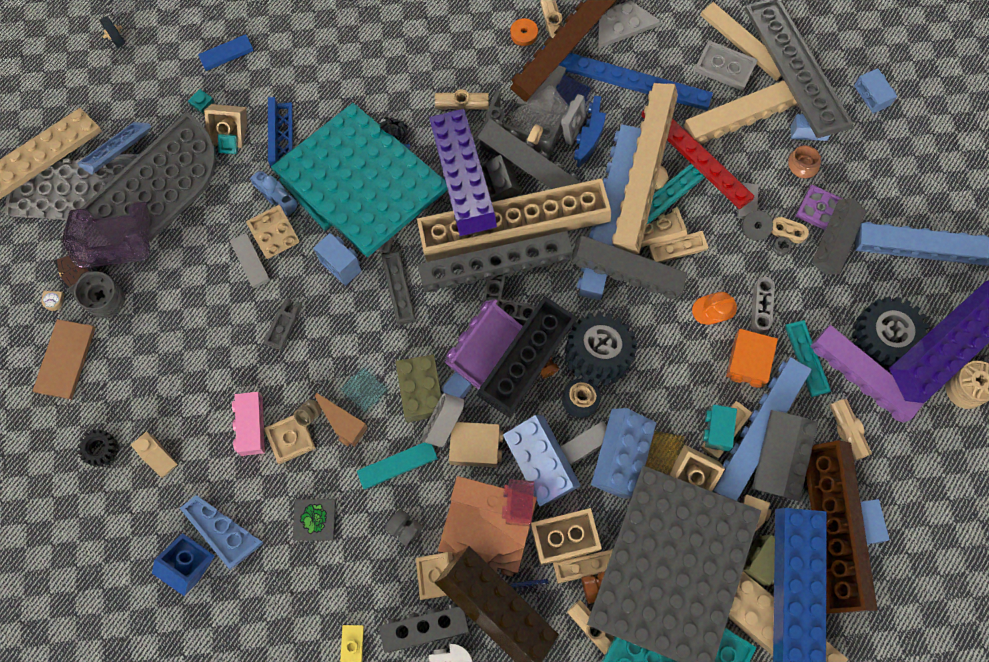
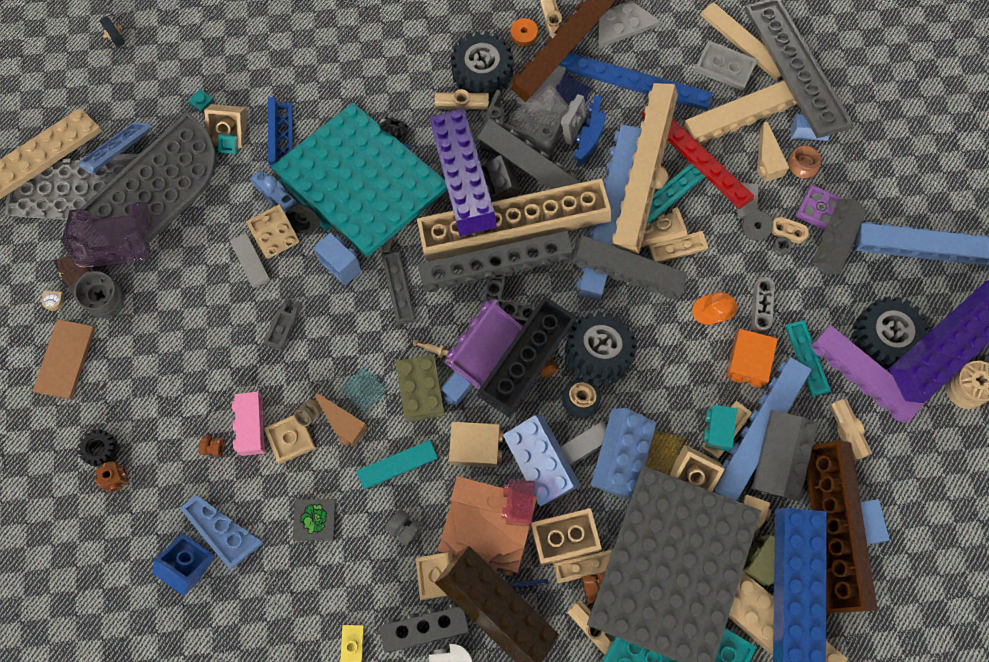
(111, 476): none -> dark orange brick
(154, 454): tan slope -> none
(211, 446): none -> dark orange wheel
(225, 52): blue tile -> none
(302, 219): none -> pearl dark grey piece
(432, 348): none -> tan piece
(443, 420): light grey beam -> none
(472, 74): none -> black wheel
(535, 134): tan tile -> none
(770, 157): none -> tan slope
(875, 90): medium blue brick -> none

